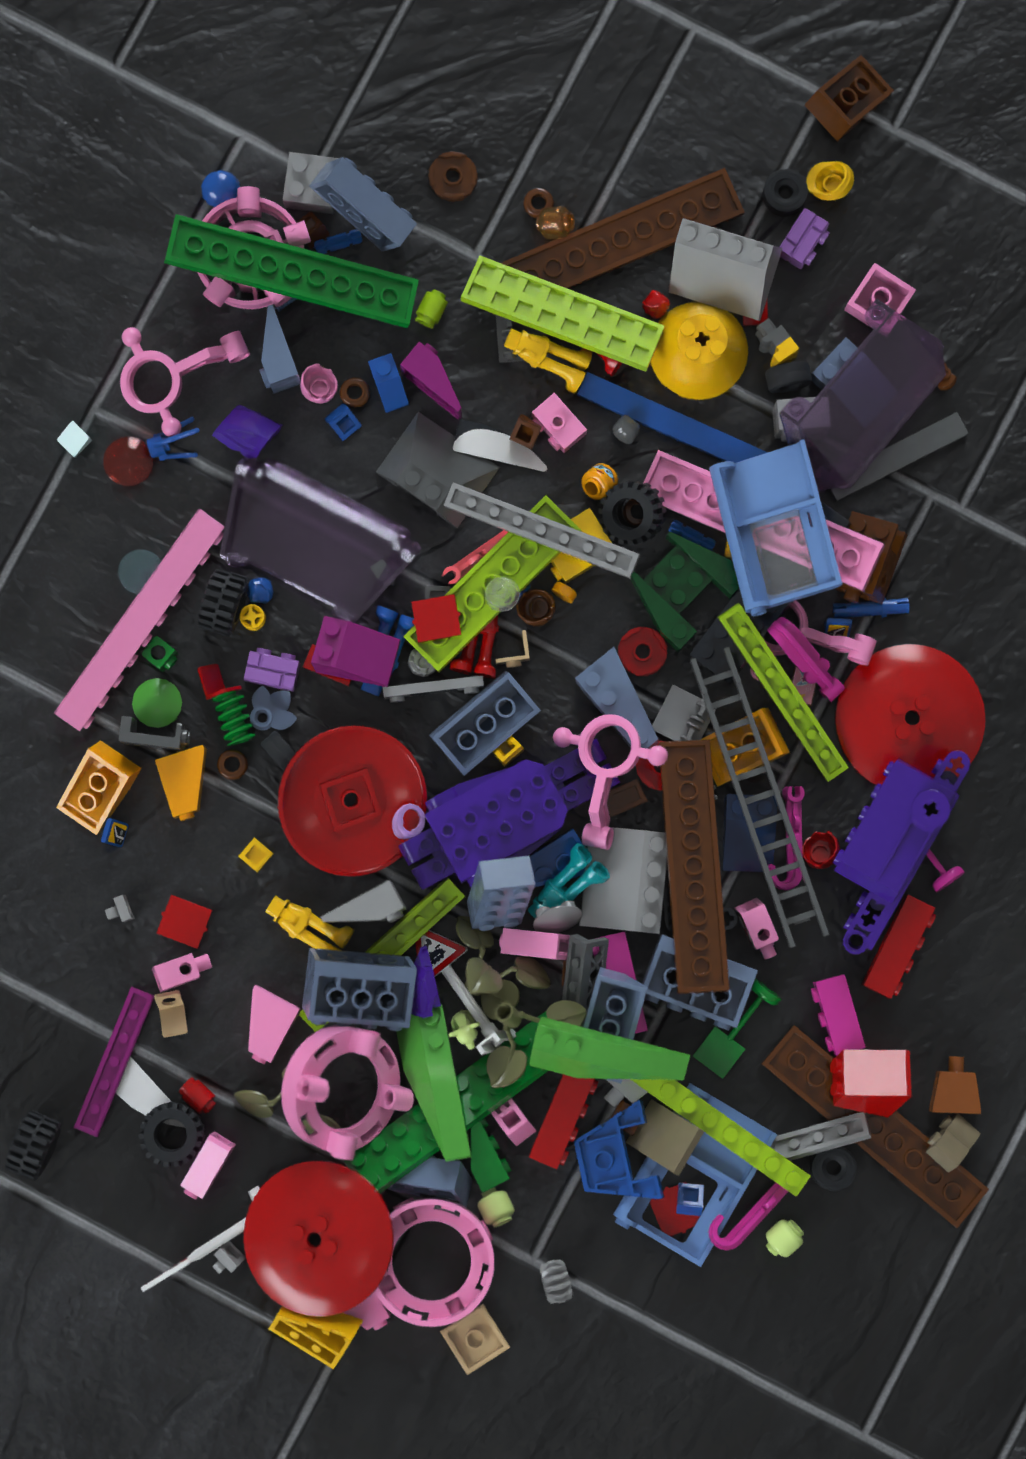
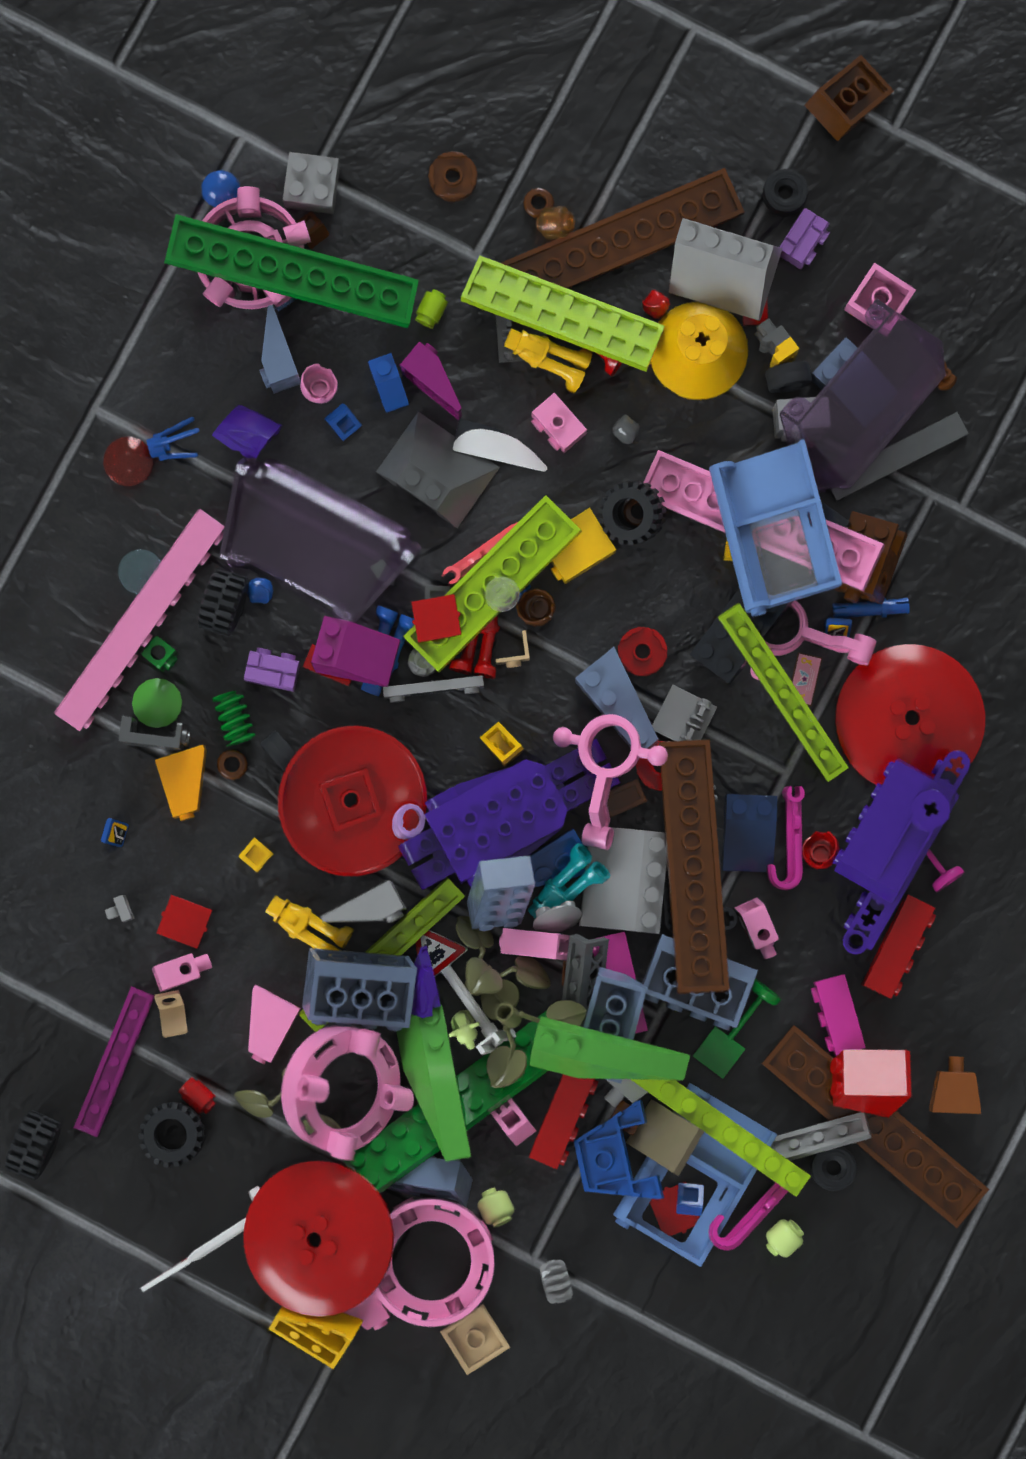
(74, 439): light aqua slope -> none
(98, 786): light orange slope -> none
(141, 1092): white sticker -> none
(207, 1165): bright pink slope -> none
(213, 682): red bracket -> none
(228, 1257): light grey tile -> none
(232, 348): bright pink piece -> none
(249, 615): yellow wheel -> none
(275, 708): sand blue plate -> none
(338, 241): blue axle -> none
(354, 382): reddish brown piece -> none
(363, 204): sand blue brick -> none
(484, 722): sand blue slope -> none
(485, 1161): green slope -> none
(525, 432): reddish brown slope -> none
(541, 530): light grey plate -> none
(564, 592): light orange tile -> none
(599, 480): light orange head -> none
(665, 420): blue tile -> none
(678, 582): dark green wedge -> none
(691, 535): blue axle -> none
(744, 802): dark grey ladder -> none
(771, 738): light orange slope -> none
(805, 657): dark pink piece -> none
(830, 180): yellow hat -> none
(952, 1141): dark tan brick -> none

